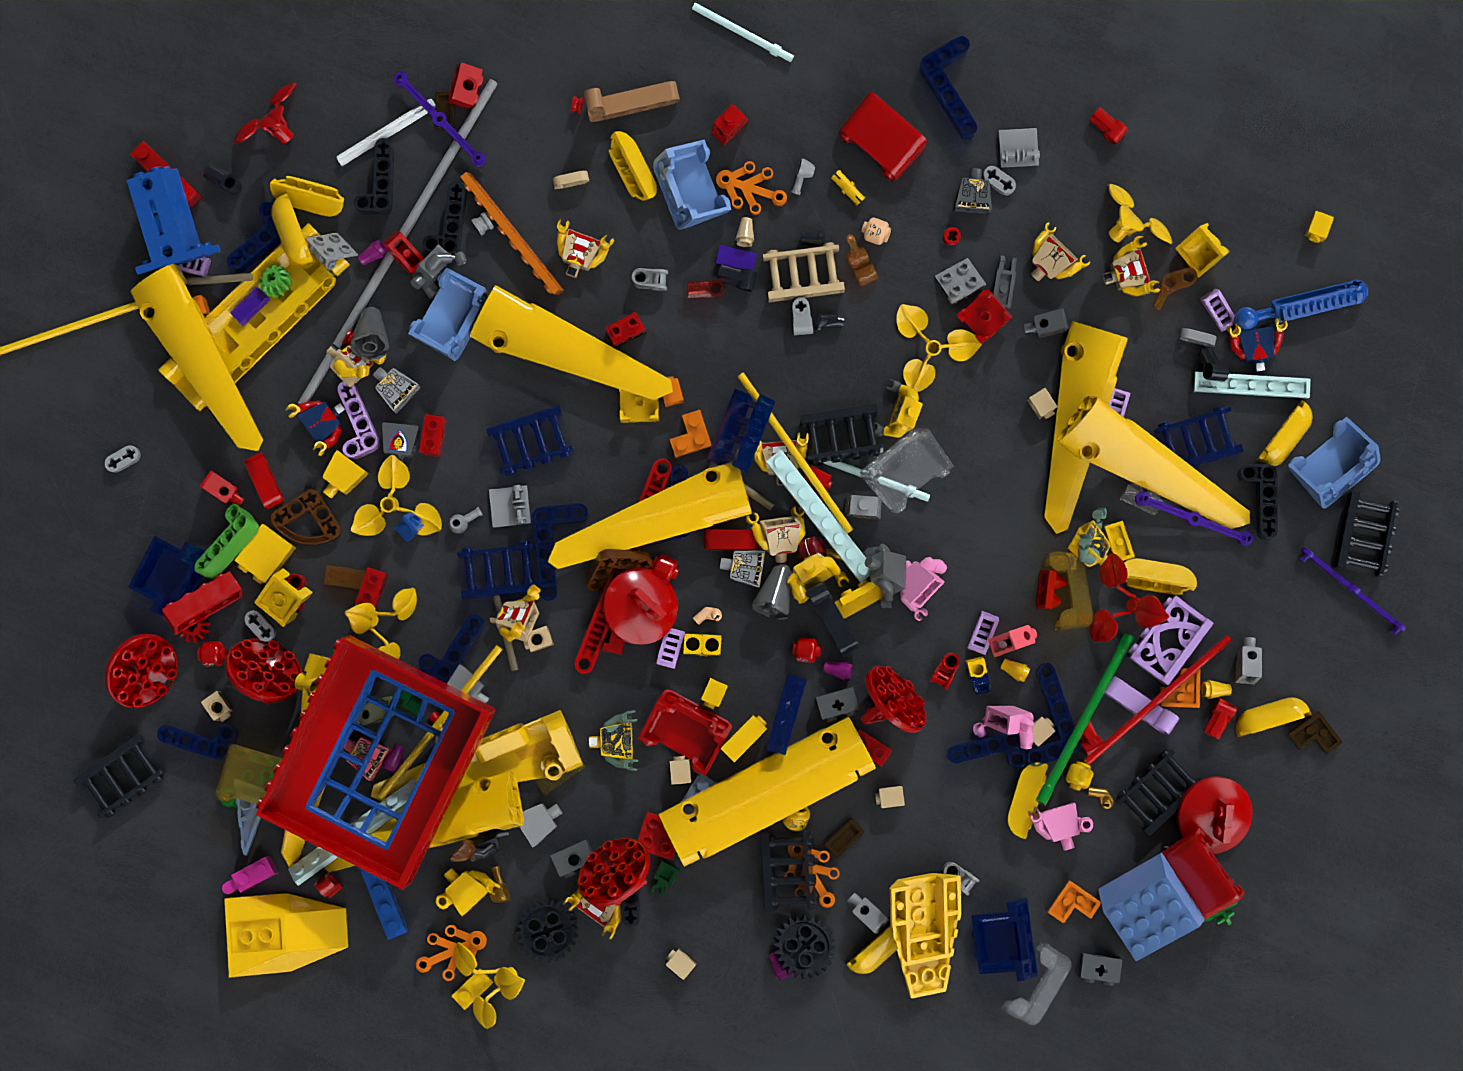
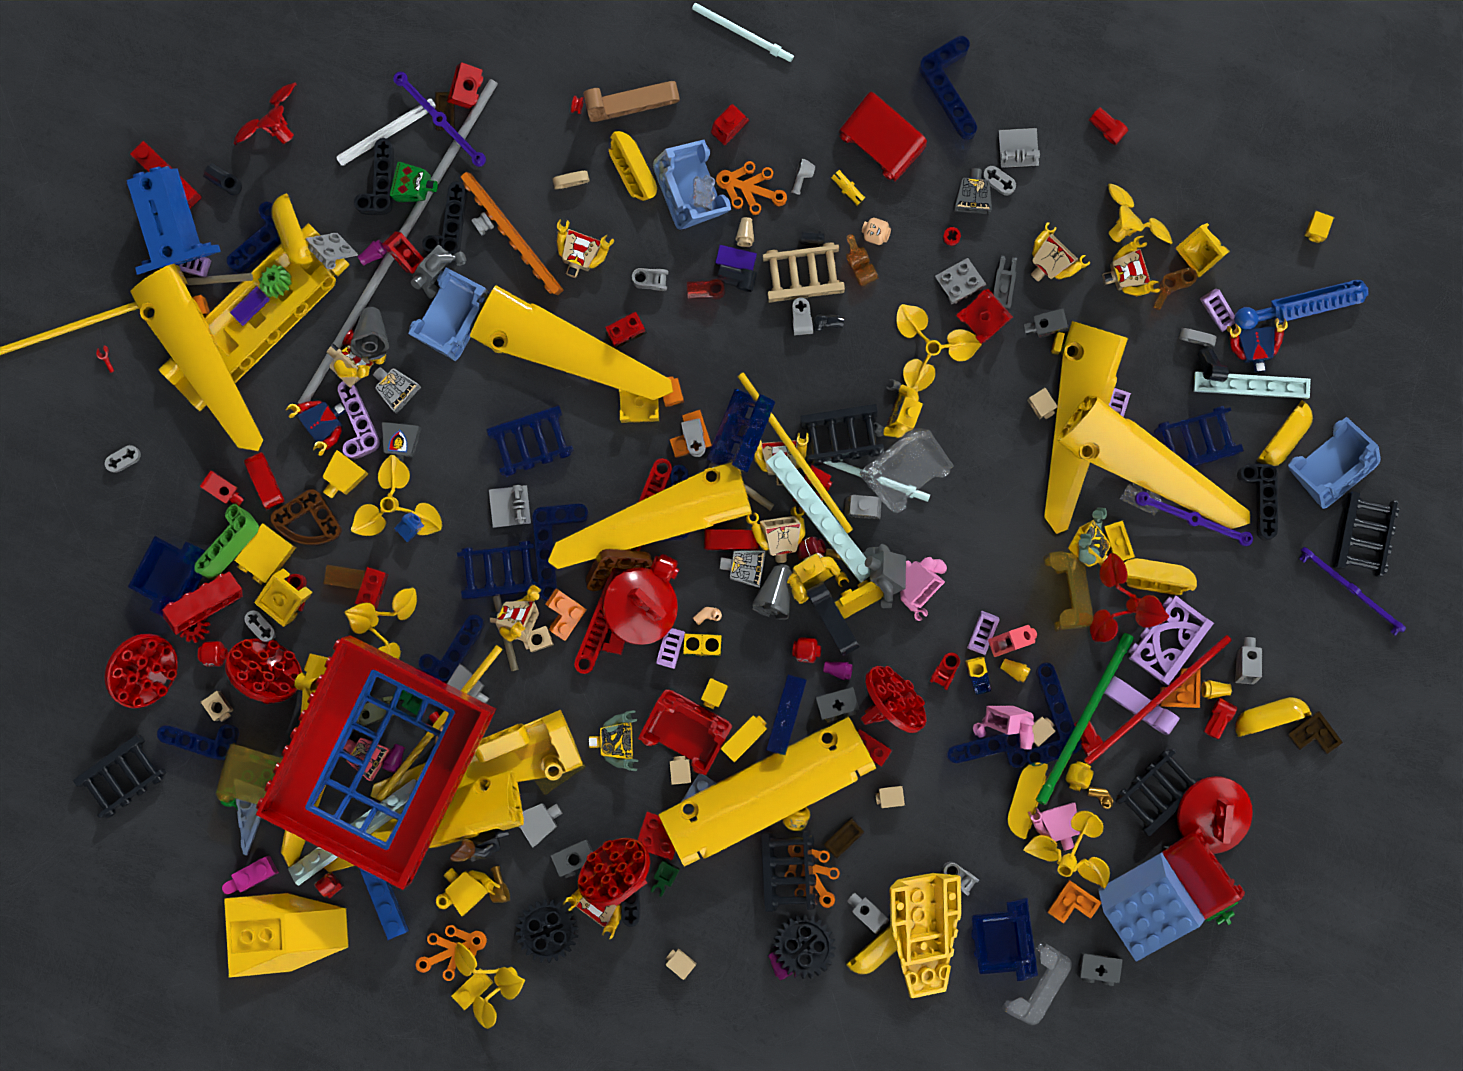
(105, 358): none -> red hand
(309, 195): yellow brick -> none
(411, 183): none -> green torso
(432, 435): red brick -> none
(463, 520): light grey bar -> none
(569, 614): none -> orange plate
(694, 434): none -> light grey piece
(702, 192): none -> clear hips
(1048, 582): red tile -> none
(1057, 344): none -> yellow tile
(1093, 870): none -> yellow plant

